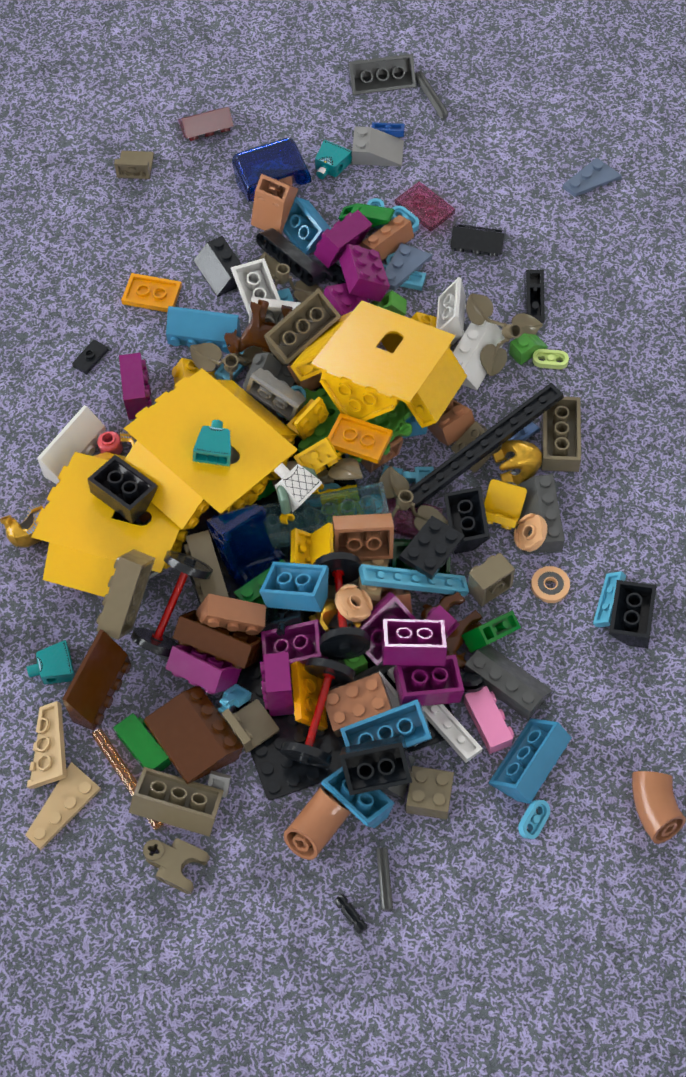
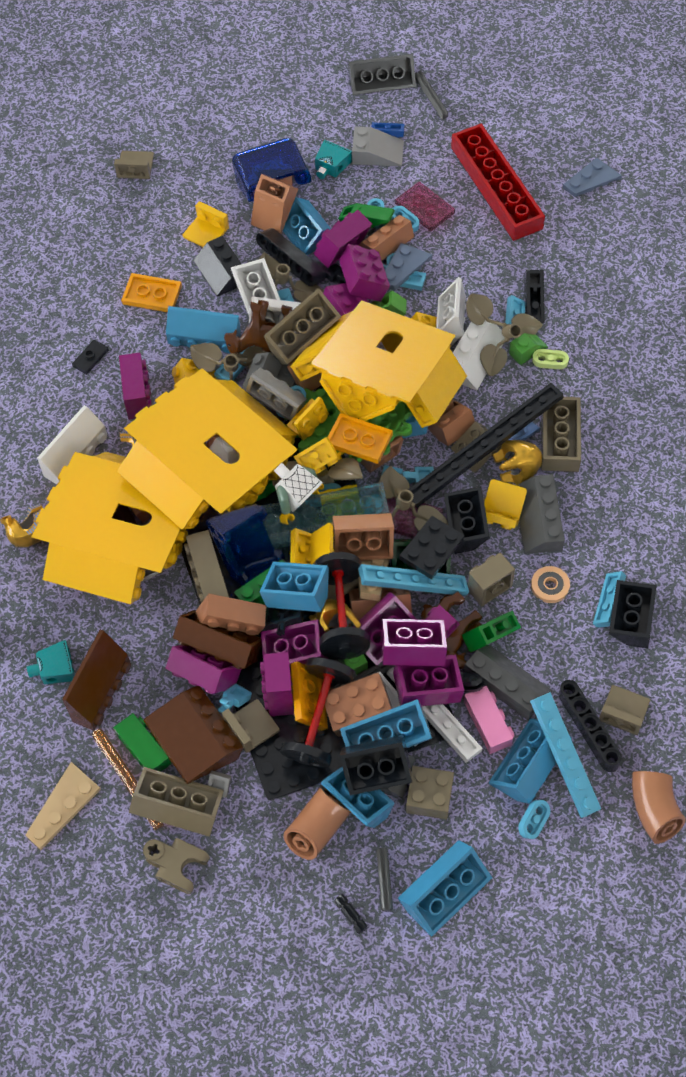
(49, 748): tan wing -> none
(110, 442): coral head -> none
(122, 488): black slope -> none
(125, 593): dark tan brick -> none
(155, 640): black piece -> none
(206, 123): slope -> none
(207, 226): none -> yellow bracket
(213, 445): teal torso -> none
(347, 608): light nougat tile -> none
(445, 887): none -> dark azure slope
(477, 239): black slope -> none
(497, 182): none -> red brick
(514, 307): none -> medium azure plate
(538, 534): light nougat tile -> none
(565, 755): none -> medium azure plate
(590, 734): none -> black beam
(624, 709): none -> dark tan bracket

